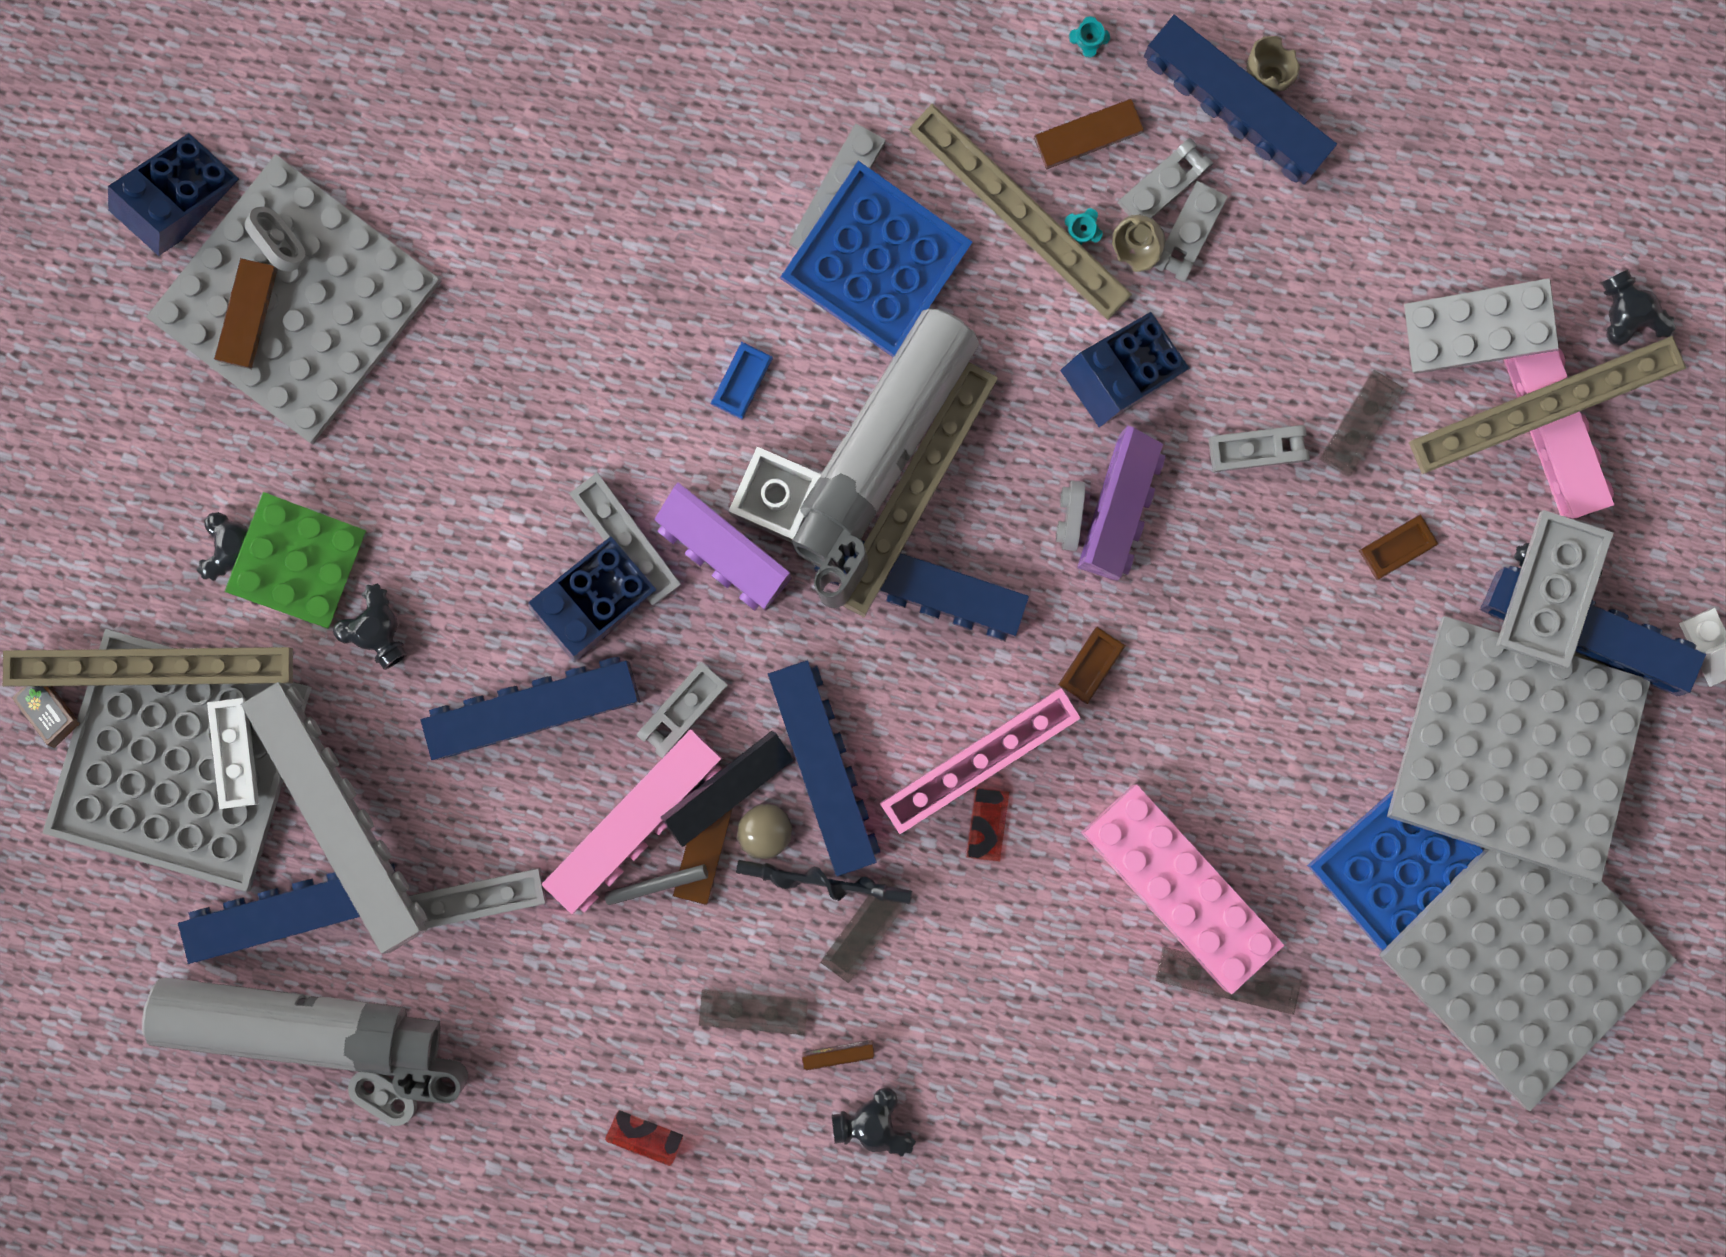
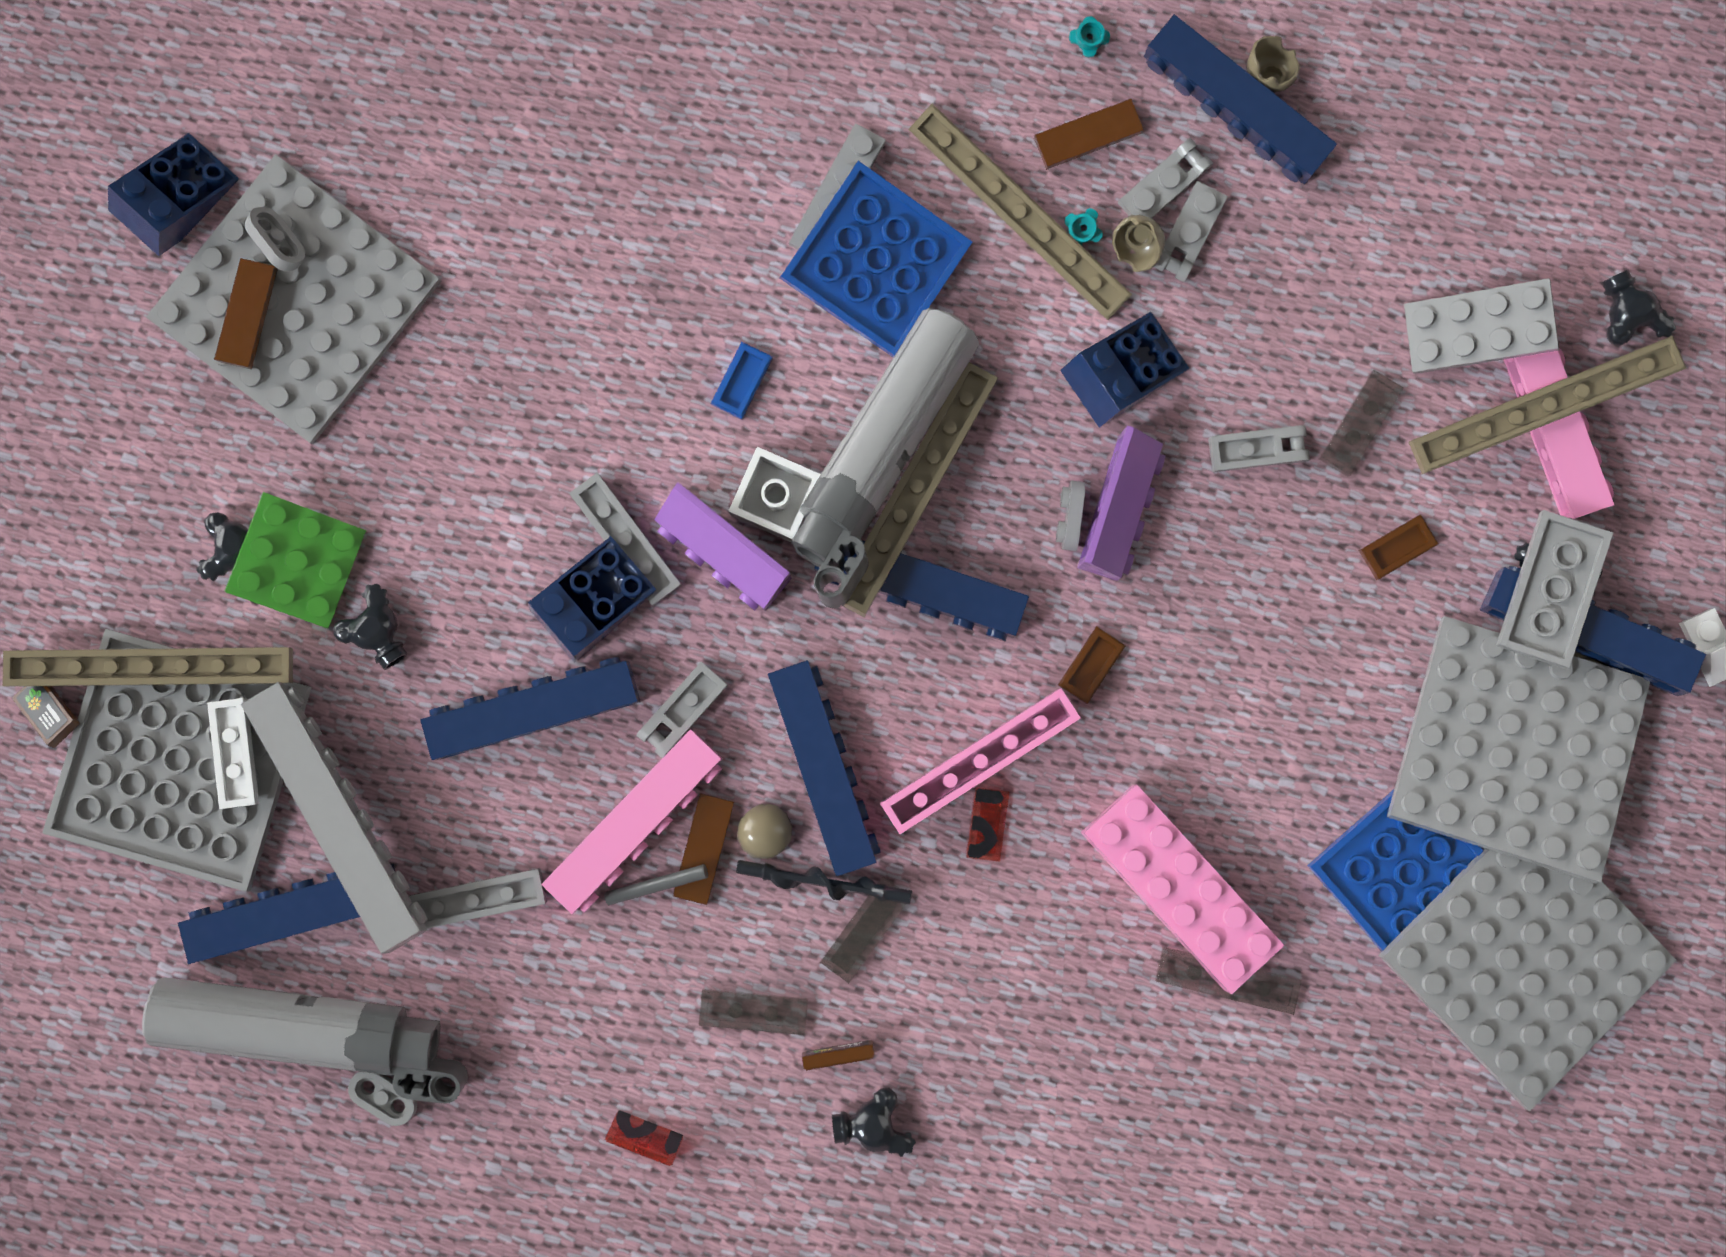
(726, 788): black tile -> none

